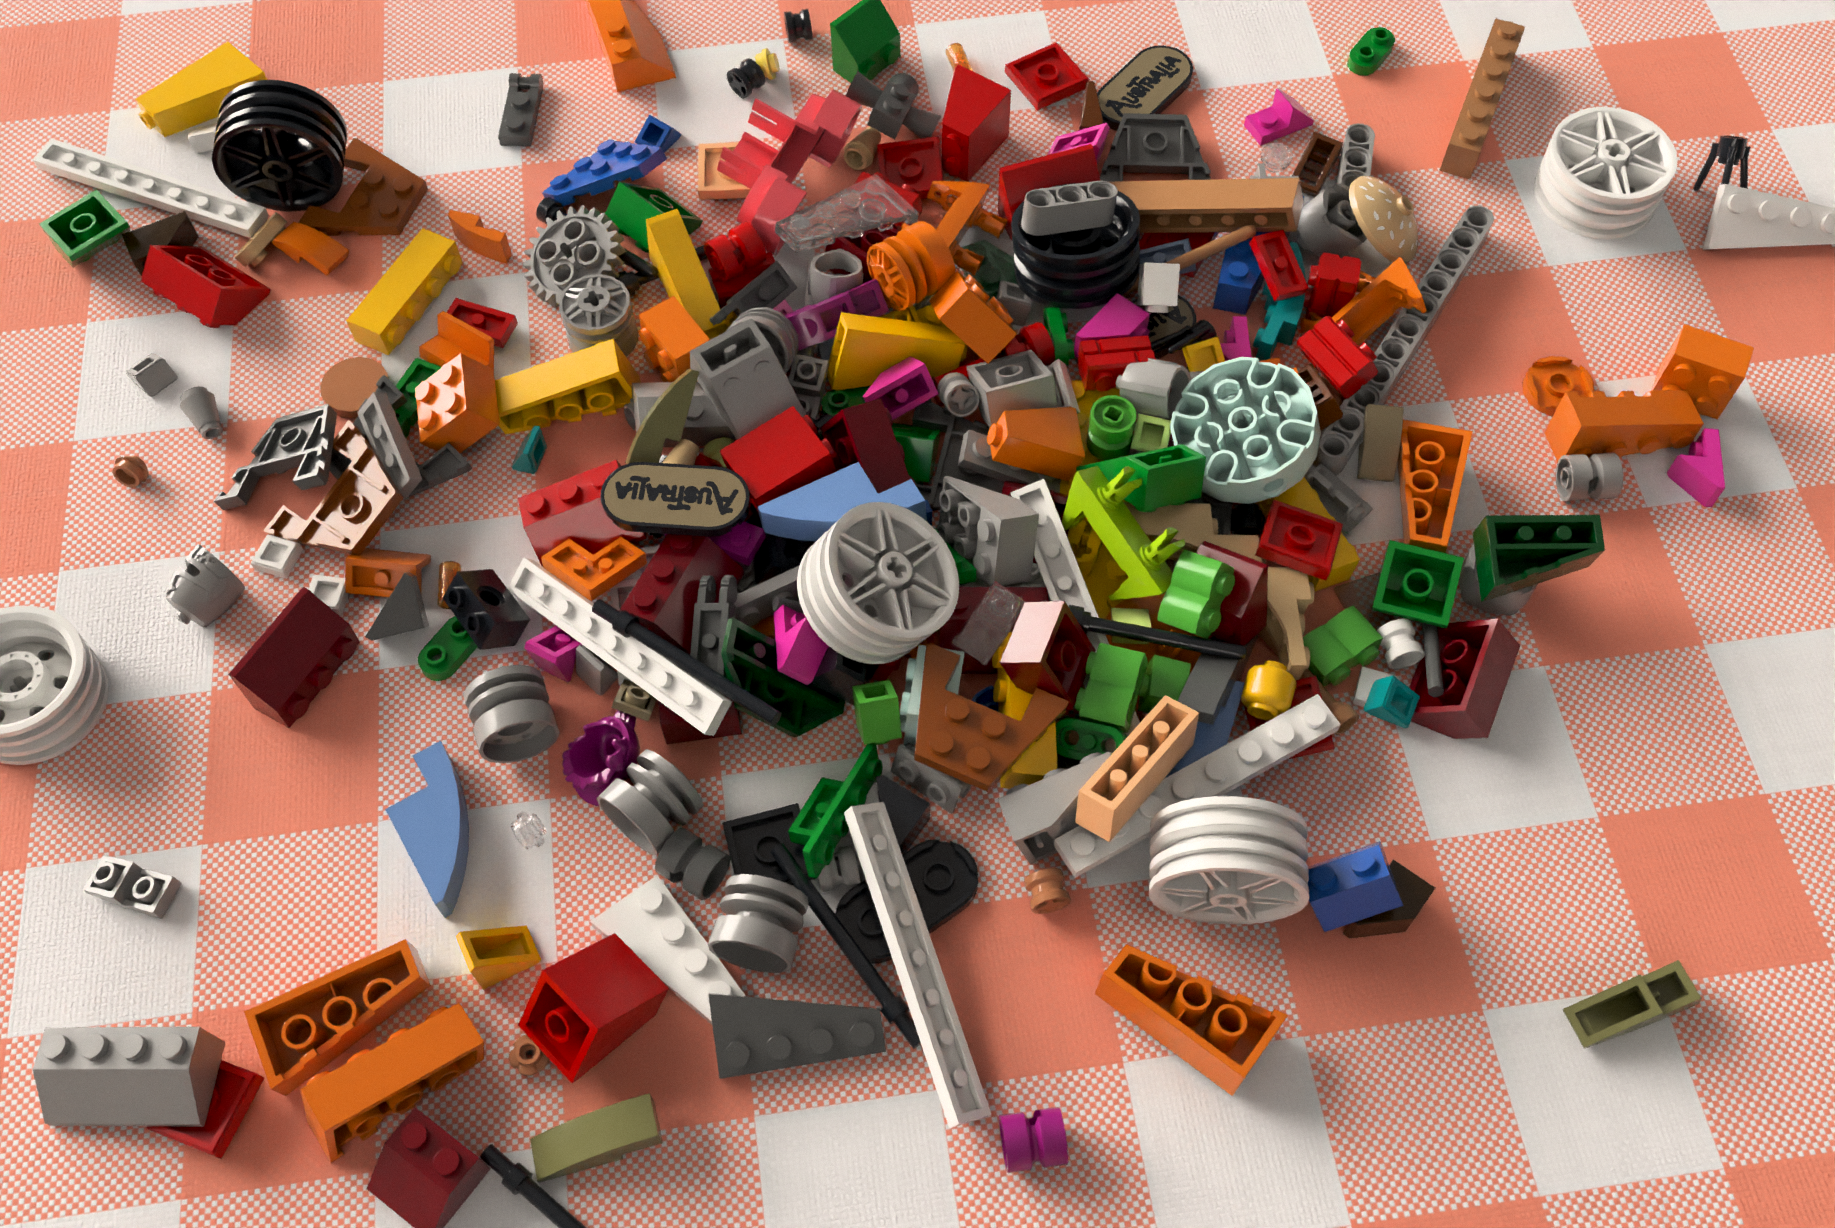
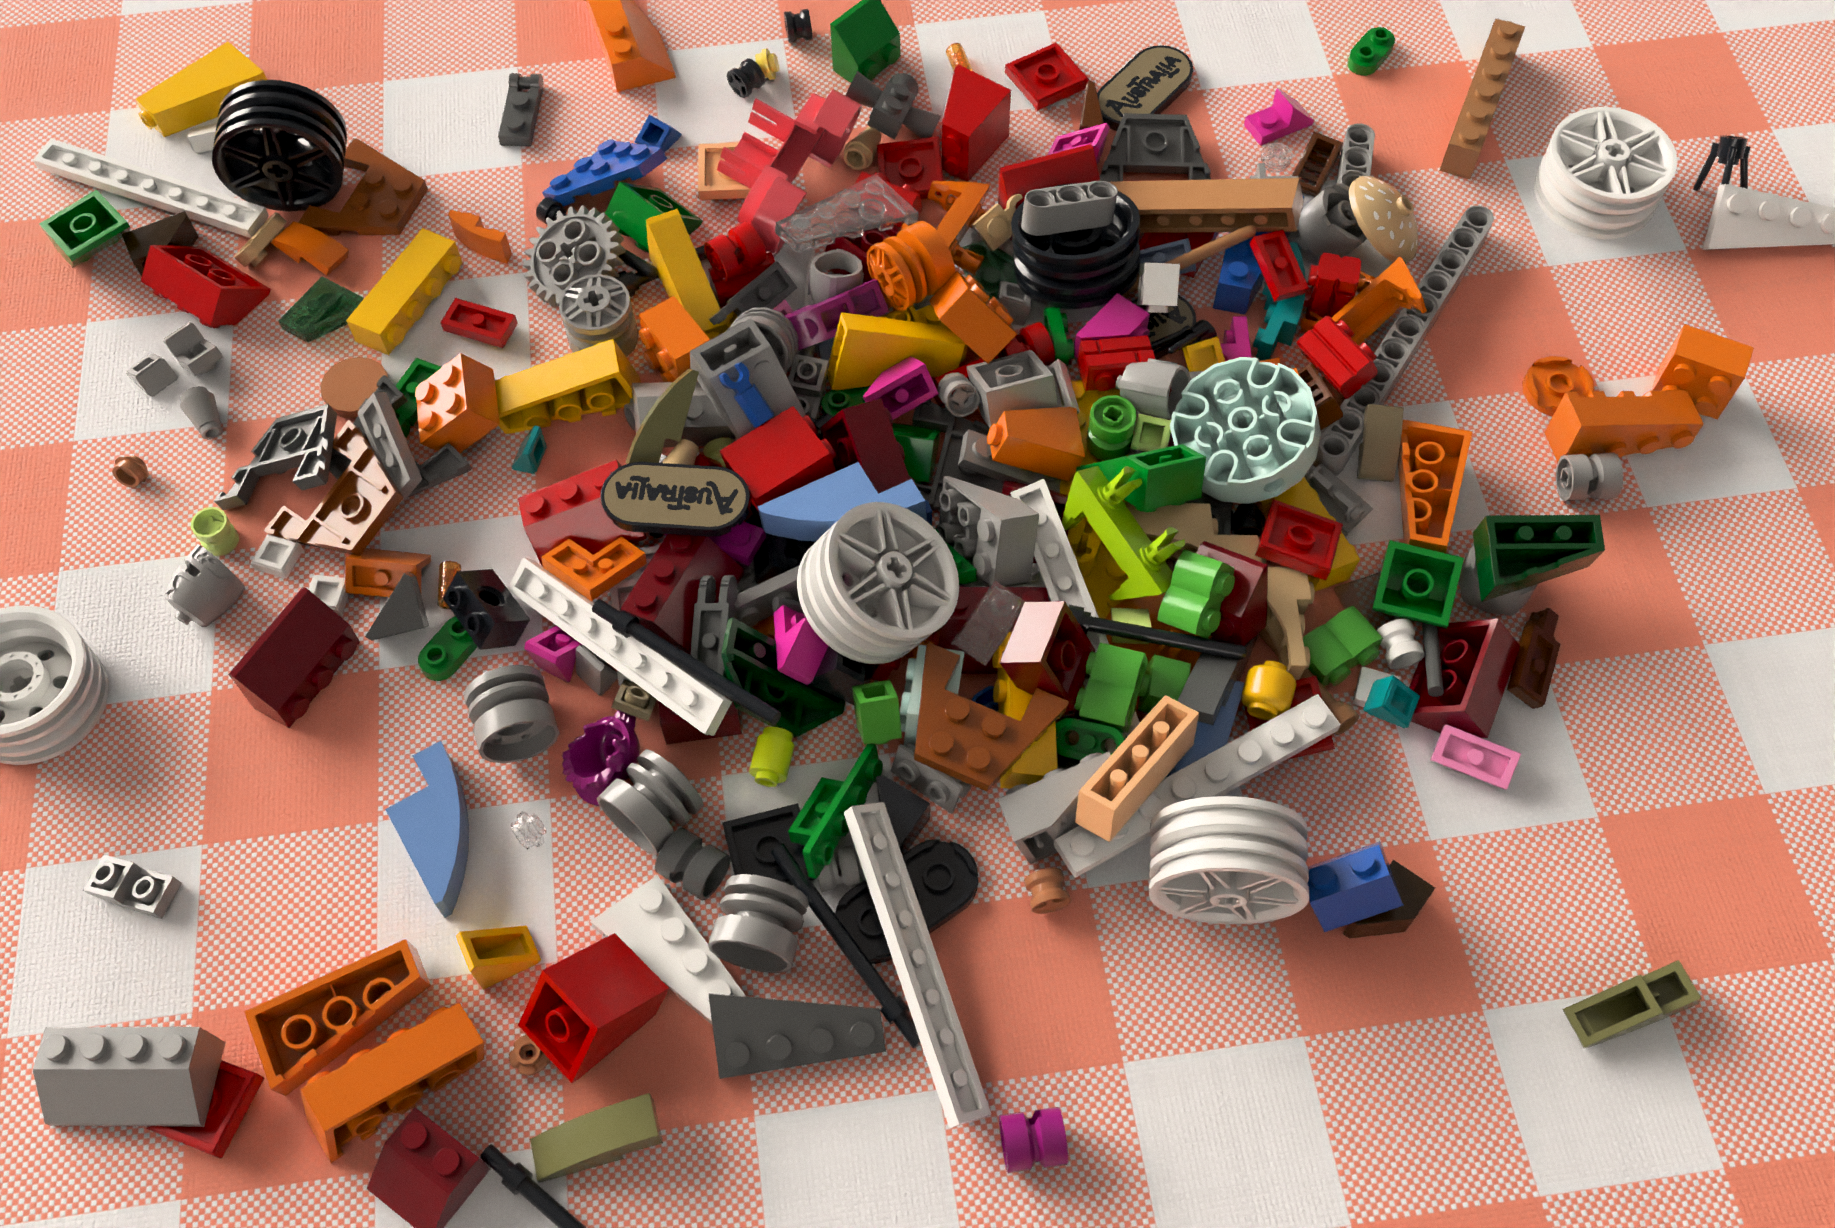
(192, 350): none -> light grey bracket
(214, 531): none -> yellowish green wheel
(320, 310): none -> clear green wing
(456, 338): orange panel -> none
(748, 396): none -> blue bar
(772, 756): none -> neon yellow brick
(995, 224): none -> tan plate
(1189, 1016): orange wedge -> none
(1475, 757): none -> bright pink plate
(1535, 659): none -> reddish brown hinge
(1702, 469): dark pink slope -> none

